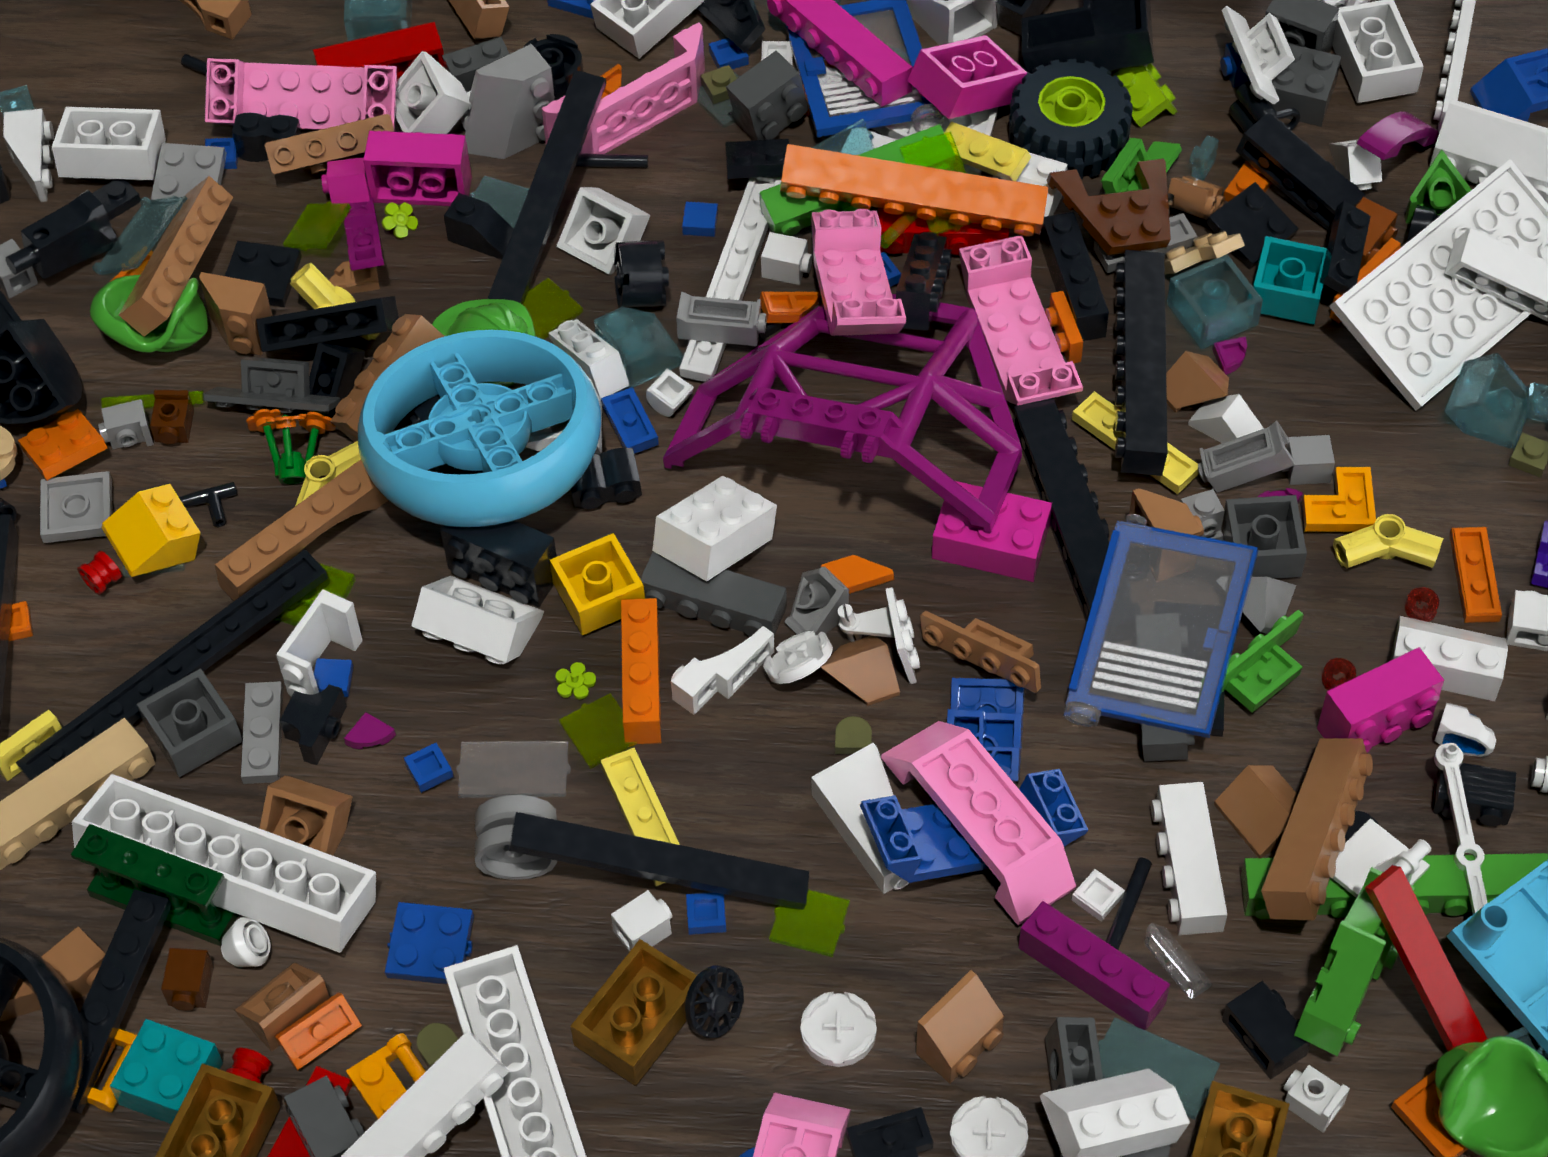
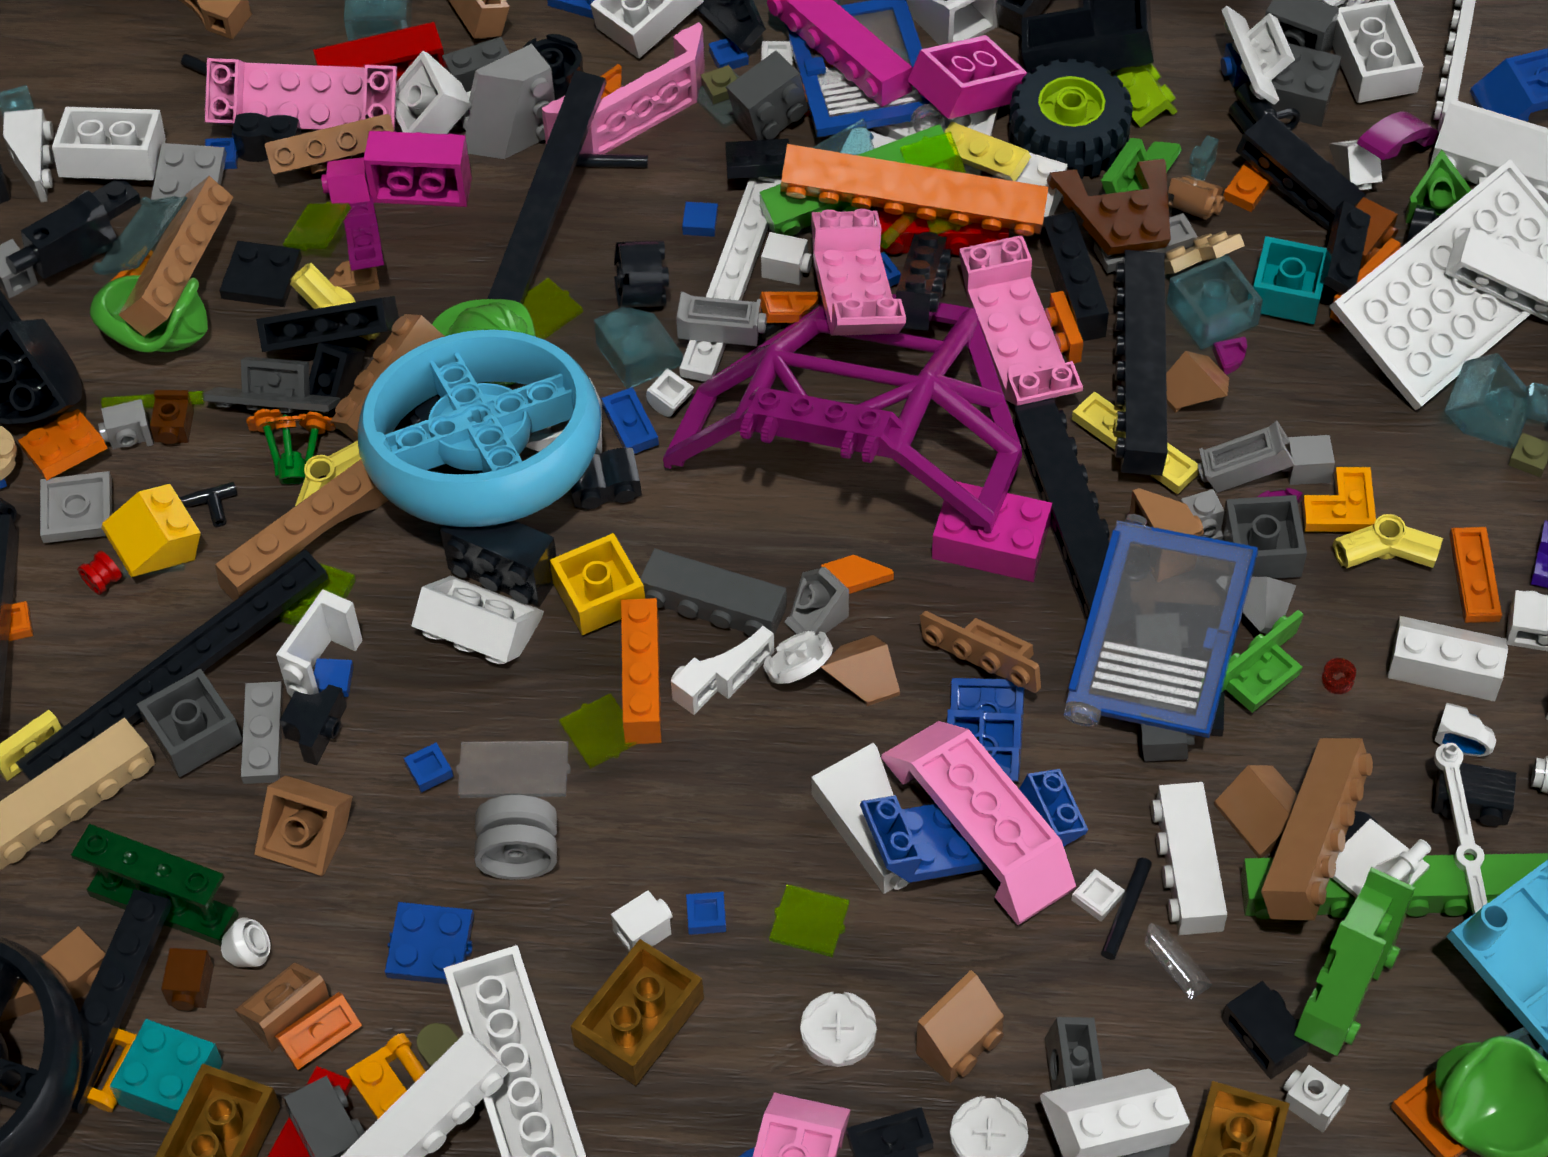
(234, 310): medium nougat slope -> none
(249, 1064): red wheel -> none
(263, 872): white brick -> none
(369, 732): magenta tile -> none
(400, 219): lime plant -> none
(477, 226): black slope -> none
(503, 197): clear light blue piece -> none
(575, 682): lime plant -> none
(593, 354): white slope -> none
(597, 224): white slope -> none
(637, 798): light yellow plate -> none
(659, 861): black tile -> none
(714, 528): white brick -> none
(714, 1001): black wheel -> none
(852, 735): olive tile -> none
(884, 622): white plate -> none
(1093, 966): magenta brick -> none
(1134, 1049): clear light blue piece -> none
(1225, 418): white slope -> none
(1254, 217): black plate -> none
(1383, 701): dark pink brick -> none
(1422, 595): clear red bush -> none
(1424, 959): red tile -> none

